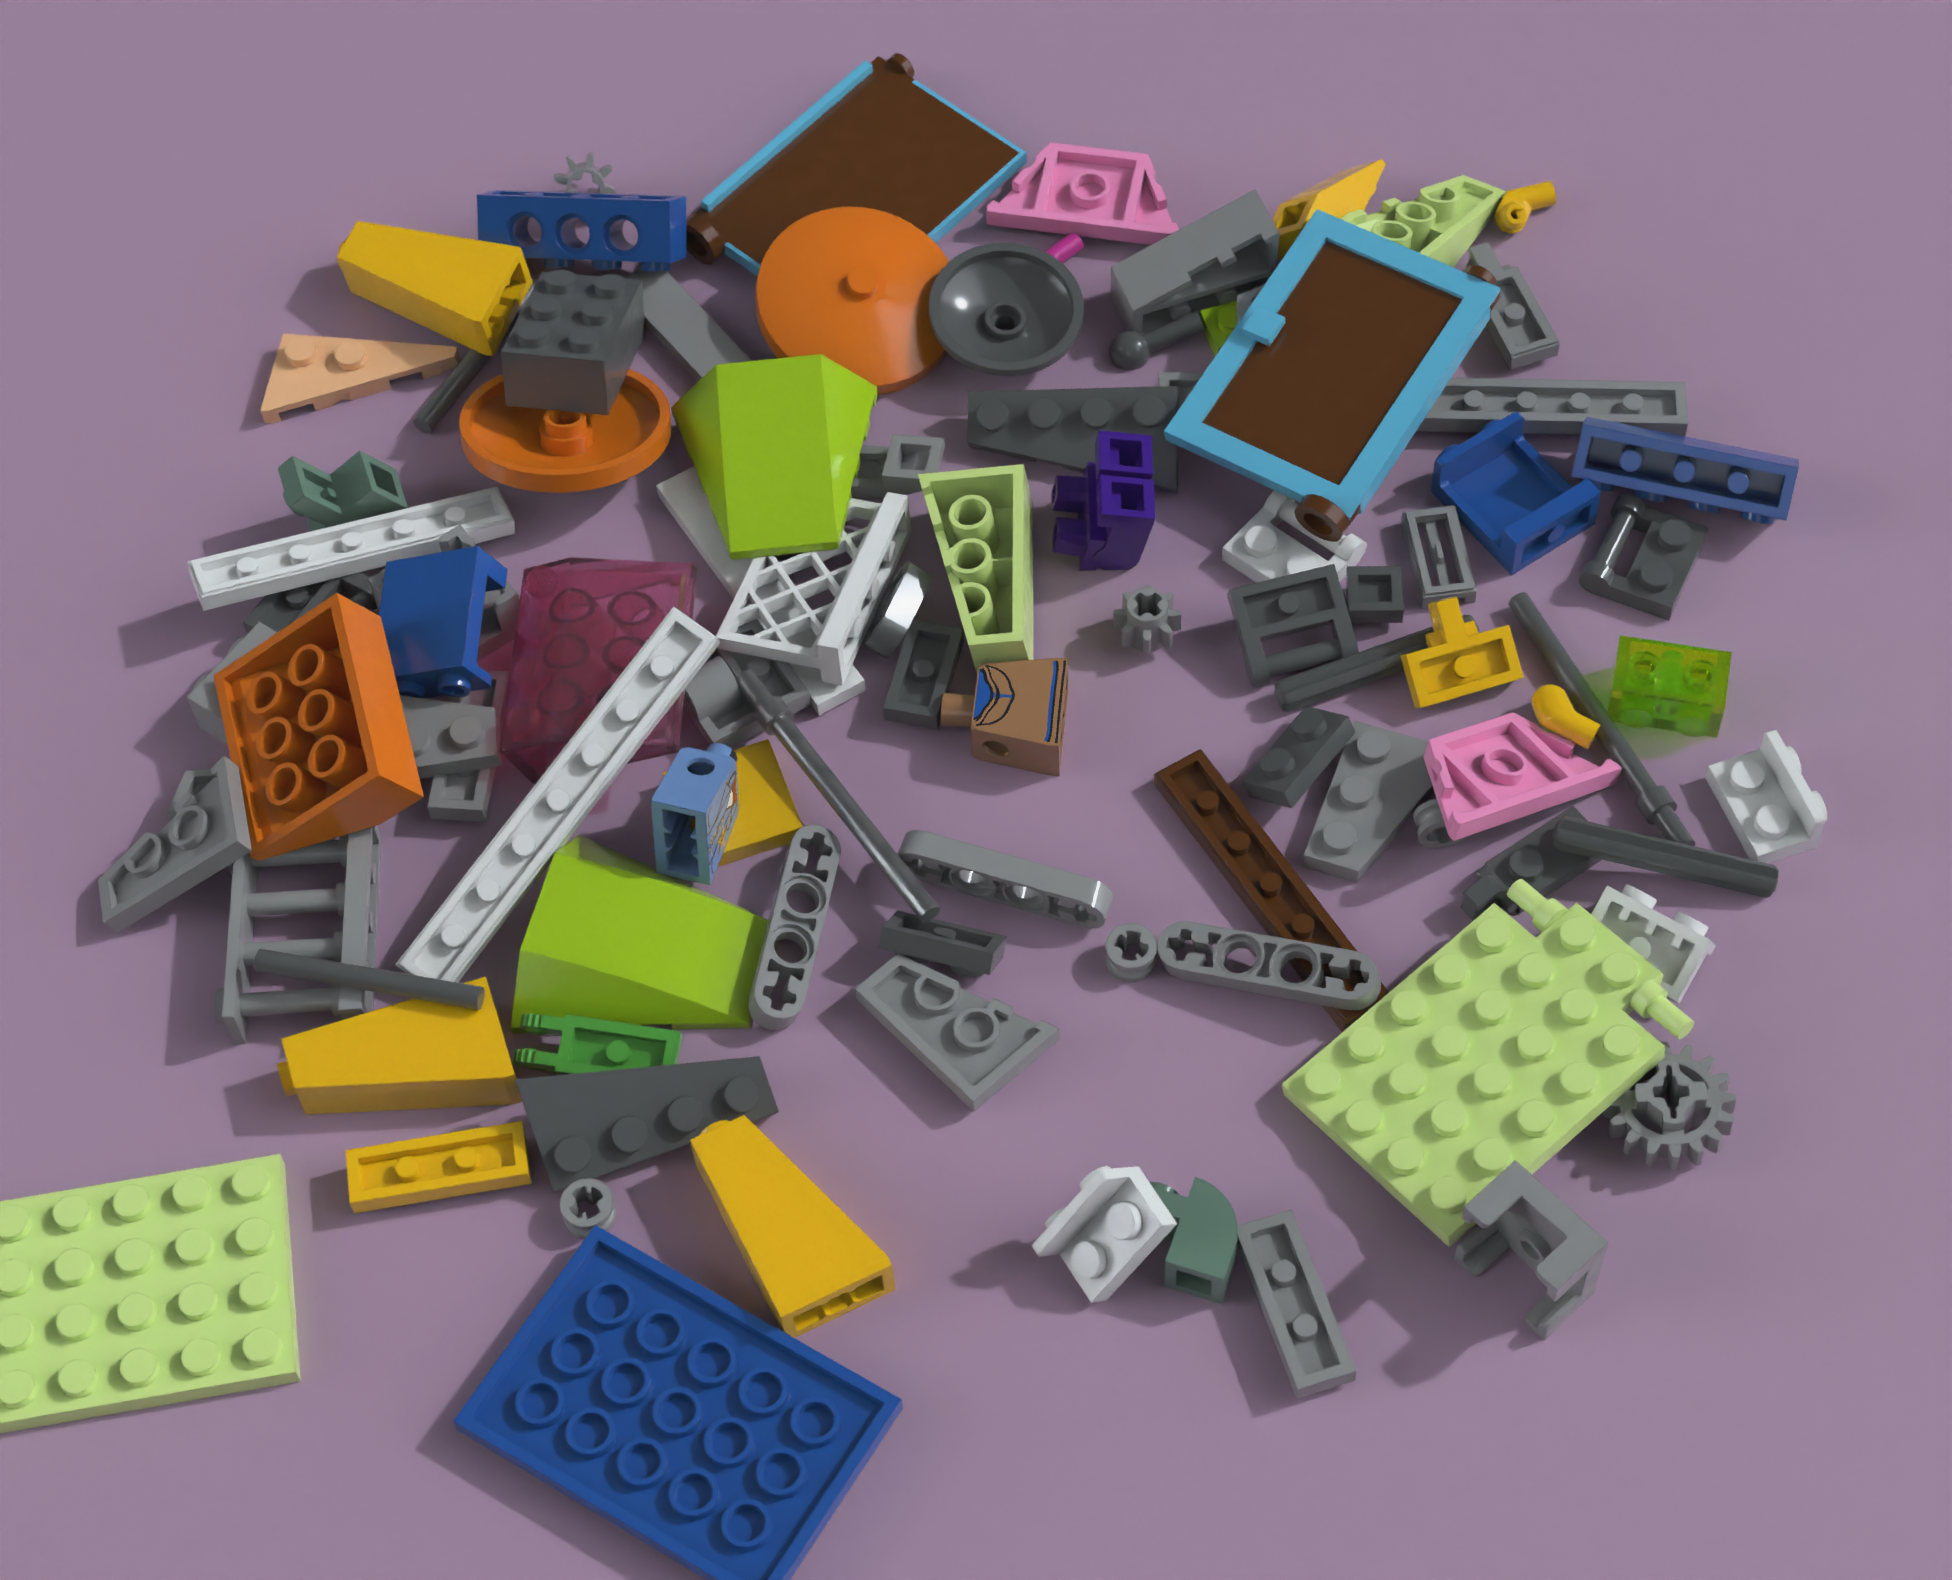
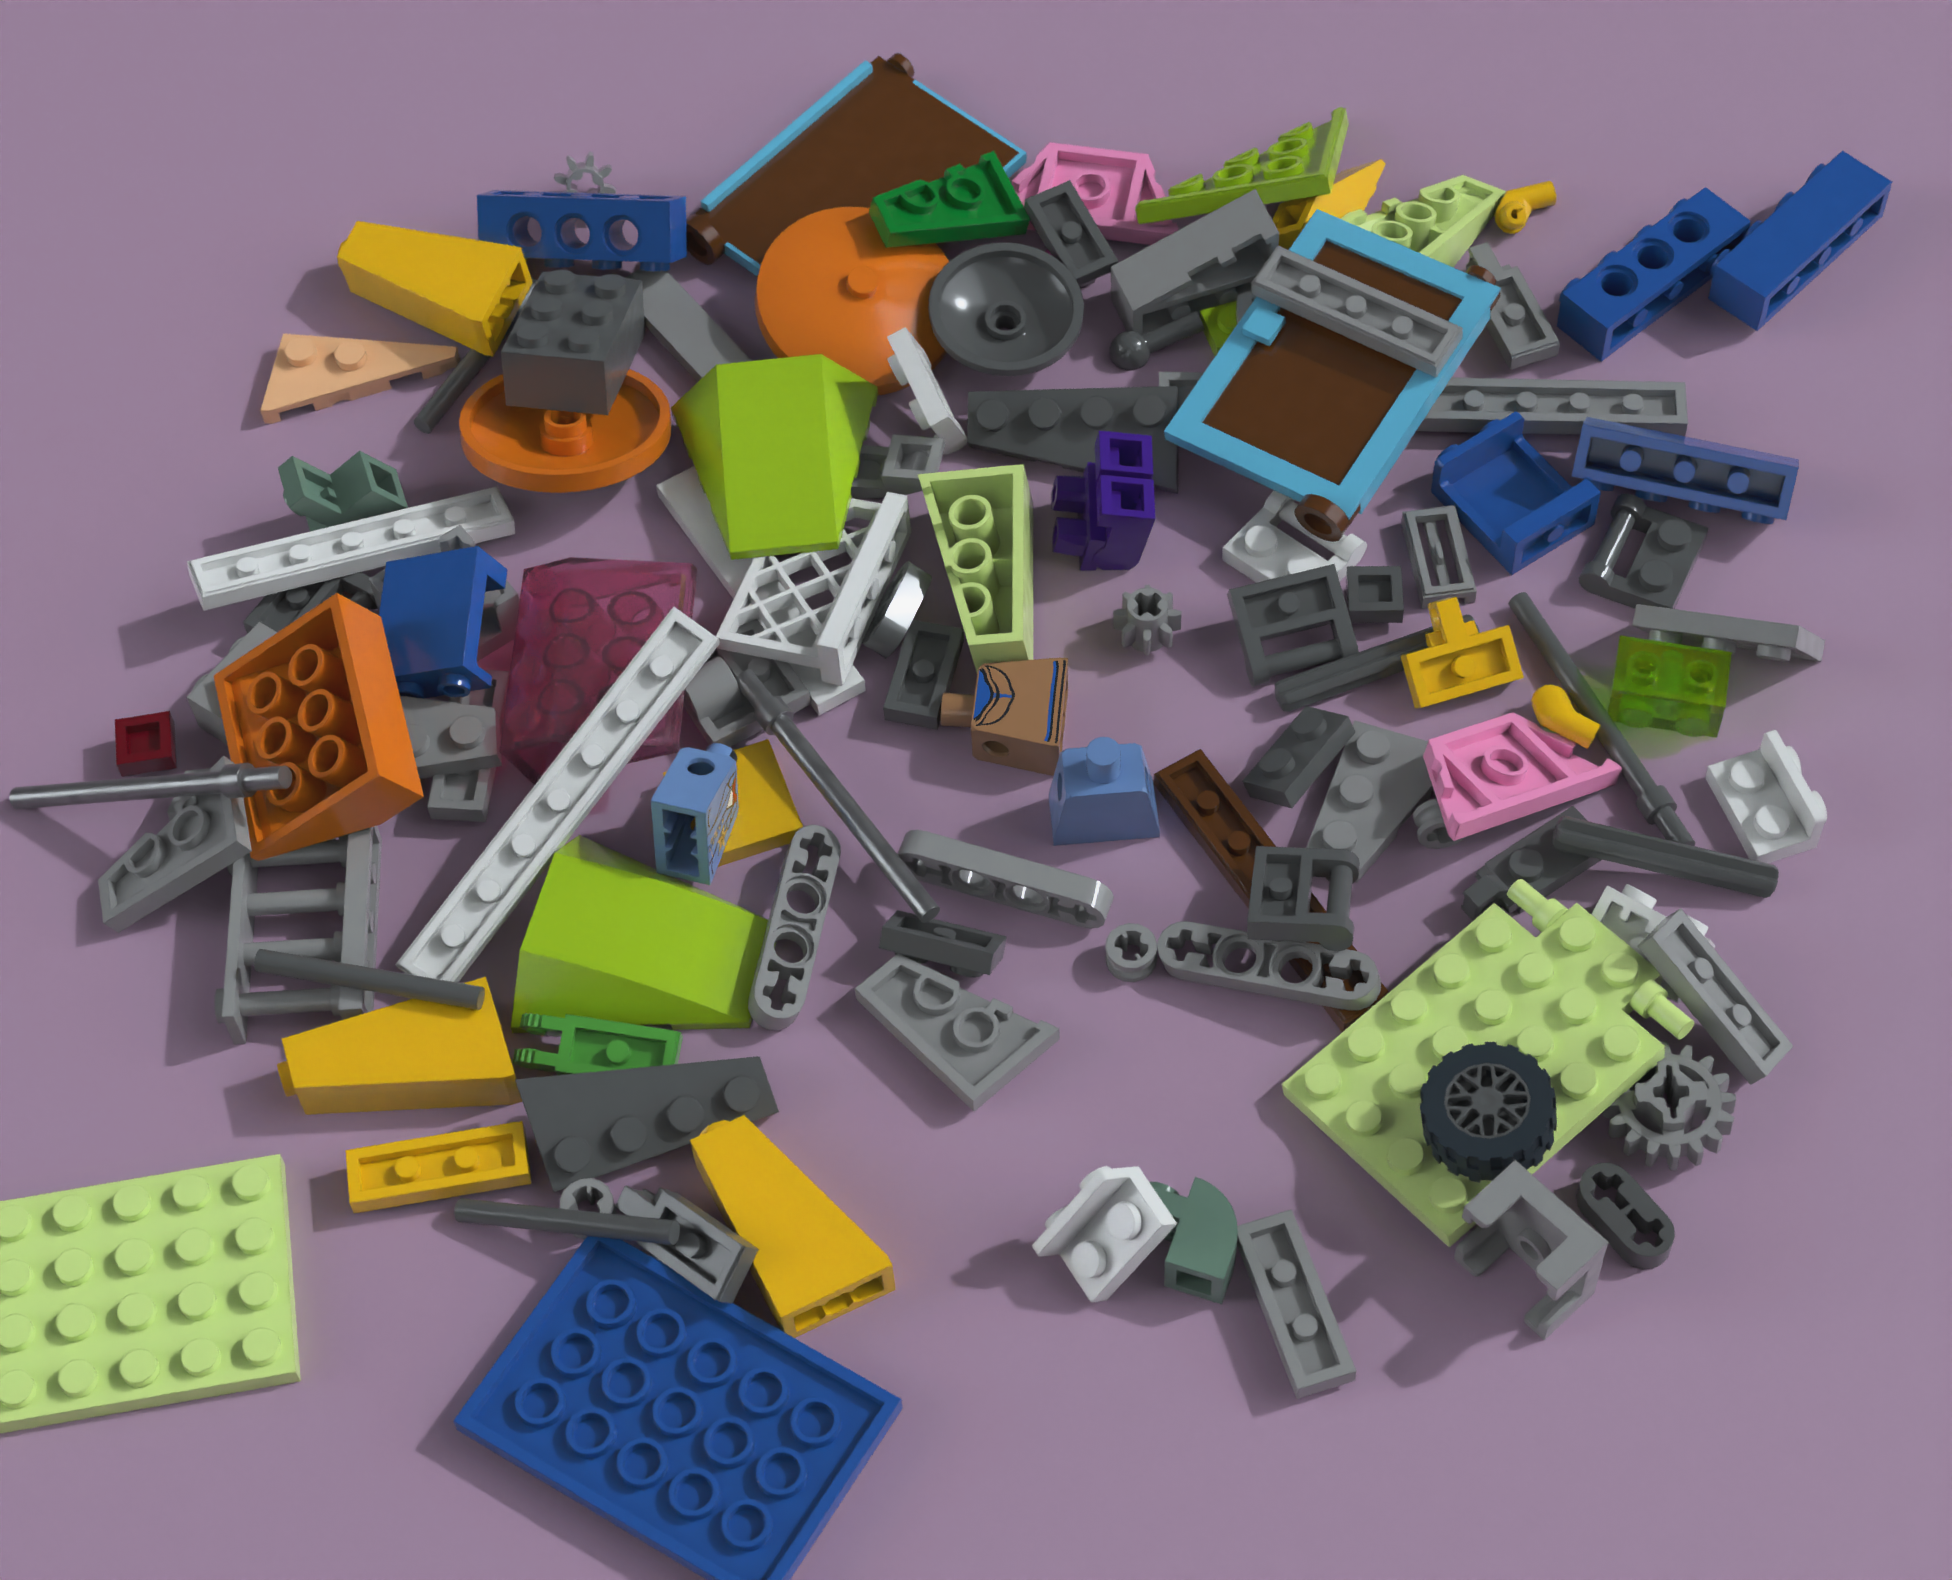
(145, 743): none -> dark red plate
(233, 781): none -> flat silver bar
(567, 1221): none -> dark grey bar
(706, 1249): none -> dark grey hinge
(930, 406): none -> white plate
(956, 207): none -> green wing
(1070, 233): none -> dark grey hinge
(1102, 794): none -> medium blue torso
(1283, 895): none -> dark grey plate
(1292, 169): none -> lime tile
(1357, 311): none -> light grey tile
(1482, 1085): none -> black wheel
(1631, 1210): none -> dark grey beam
(1649, 274): none -> blue brick
(1715, 996): none -> light grey plate
(1727, 633): none -> light grey wing
(1798, 239): none -> blue brick

